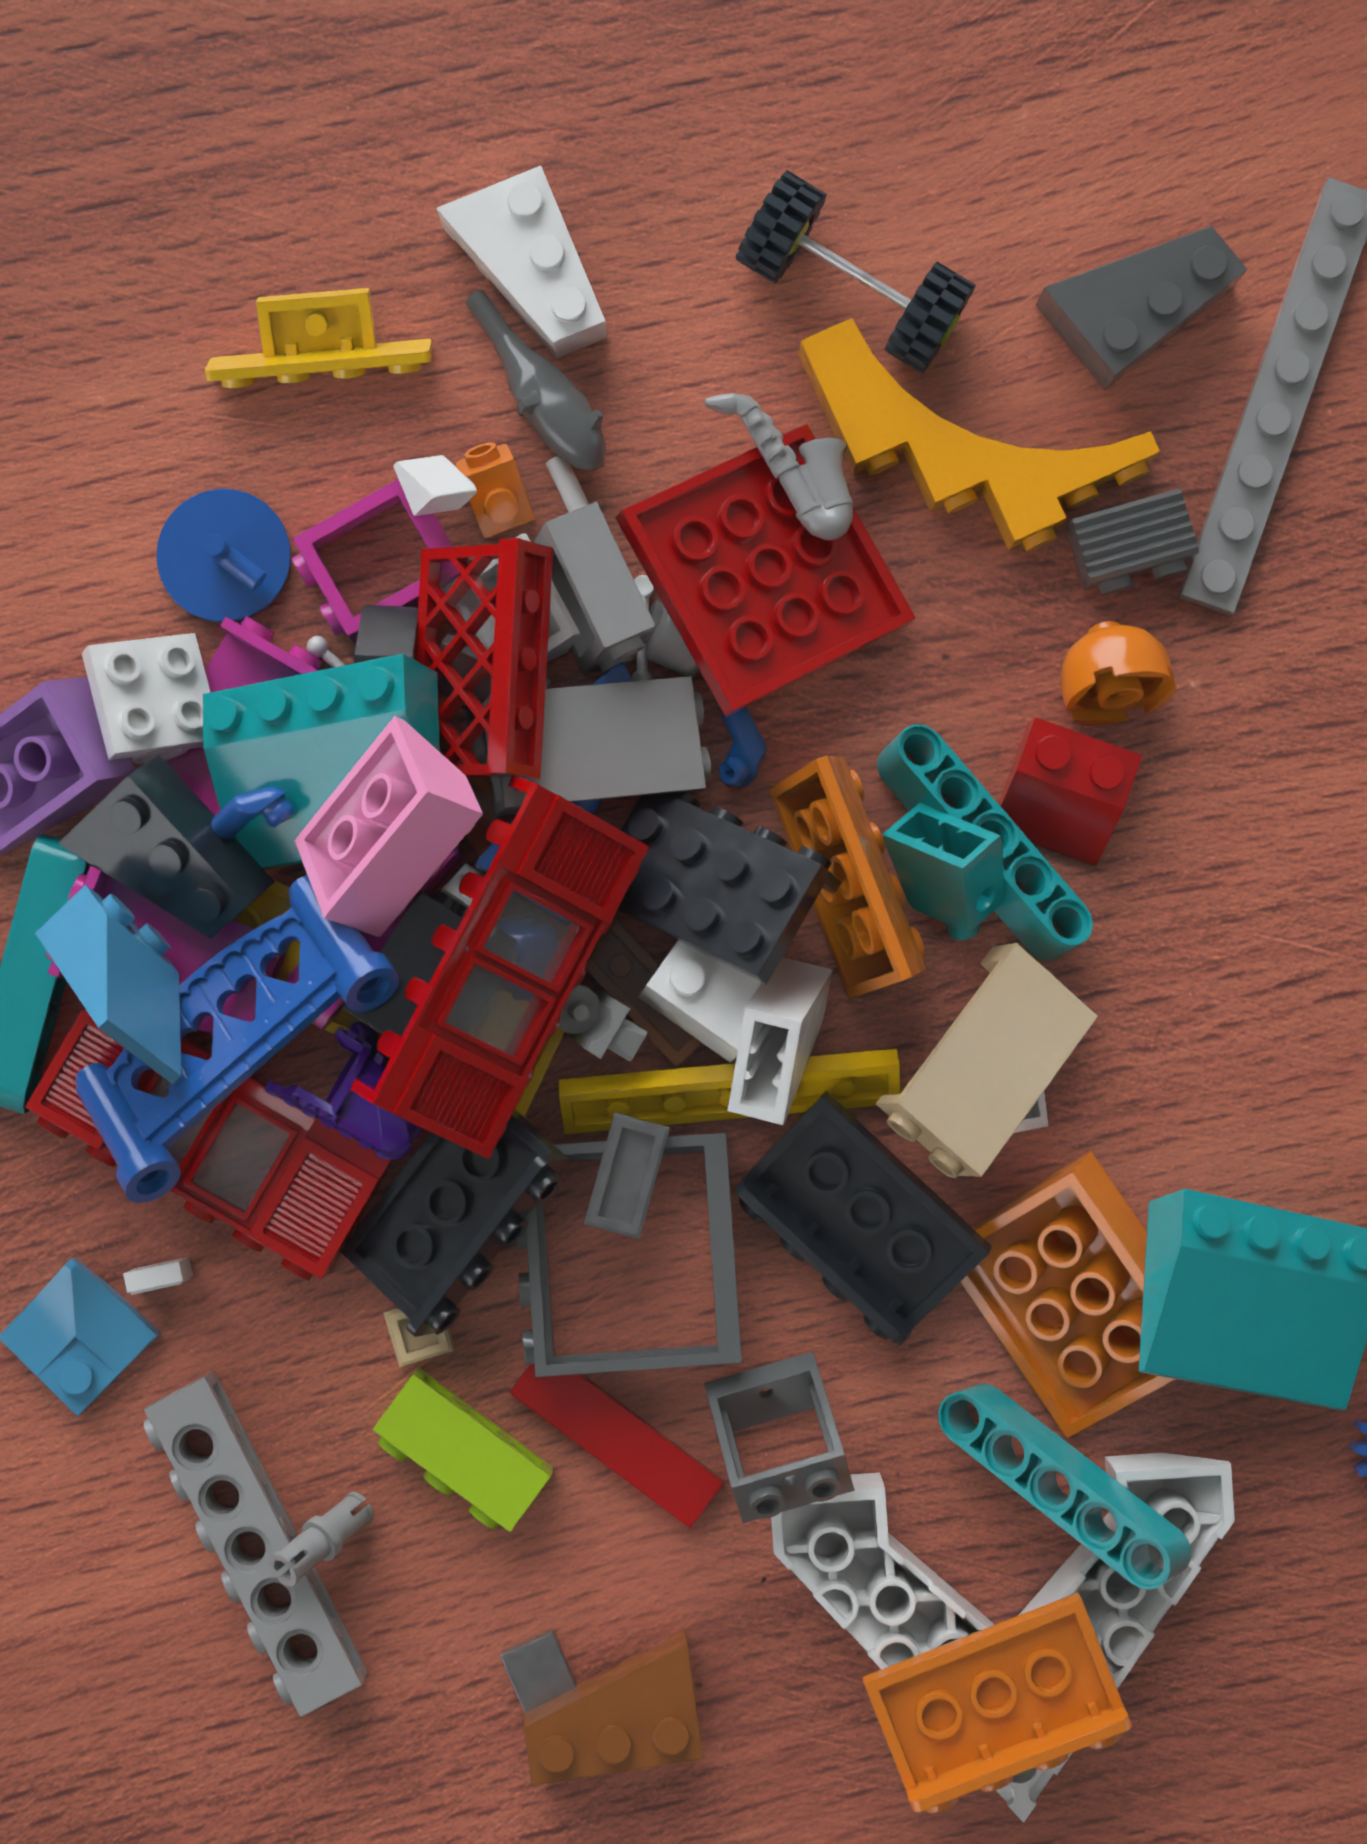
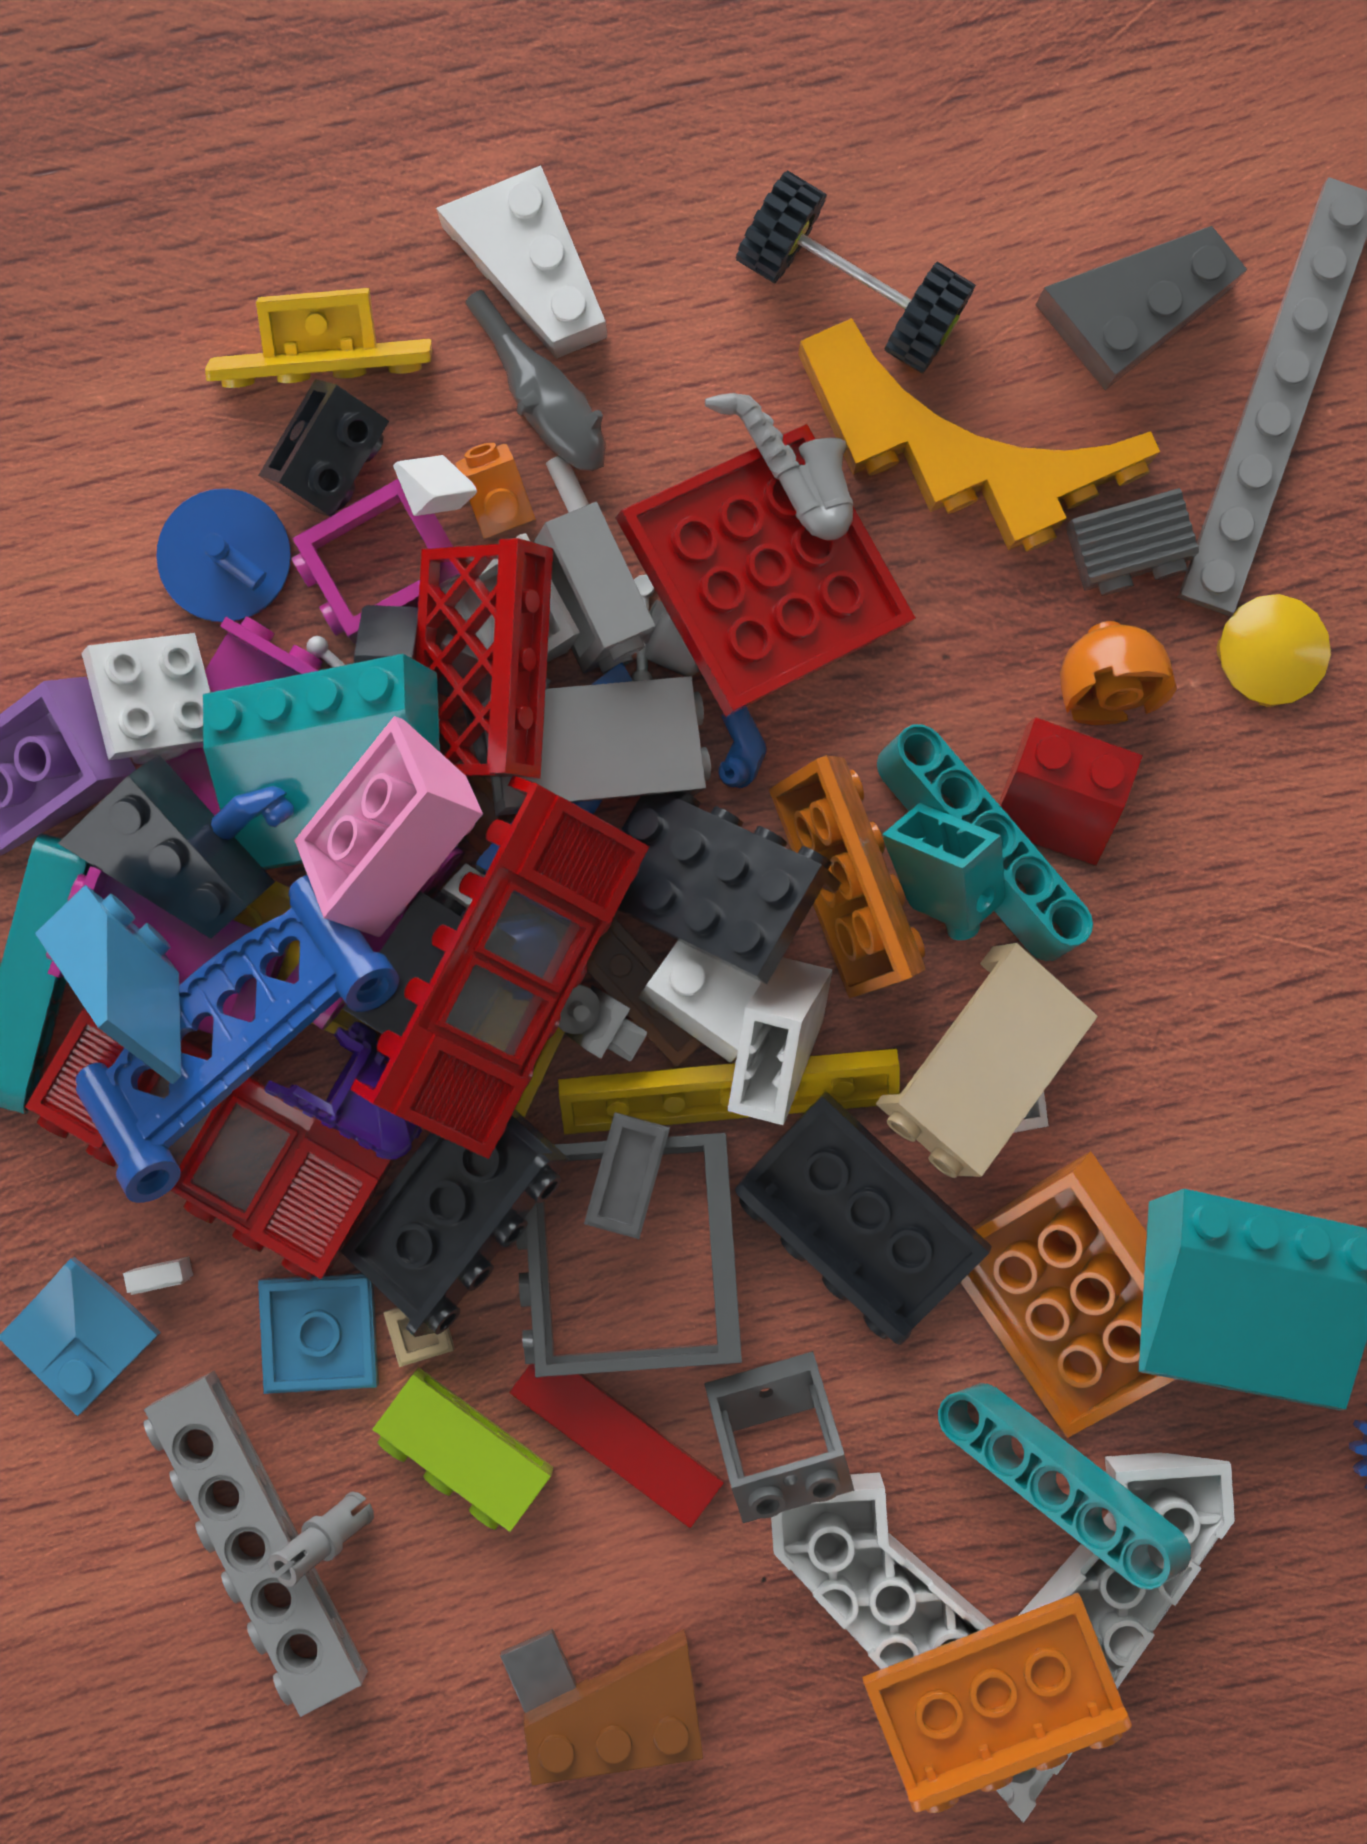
(318, 1333): none -> dark azure tile
(325, 448): none -> black brick
(1274, 650): none -> yellow dish

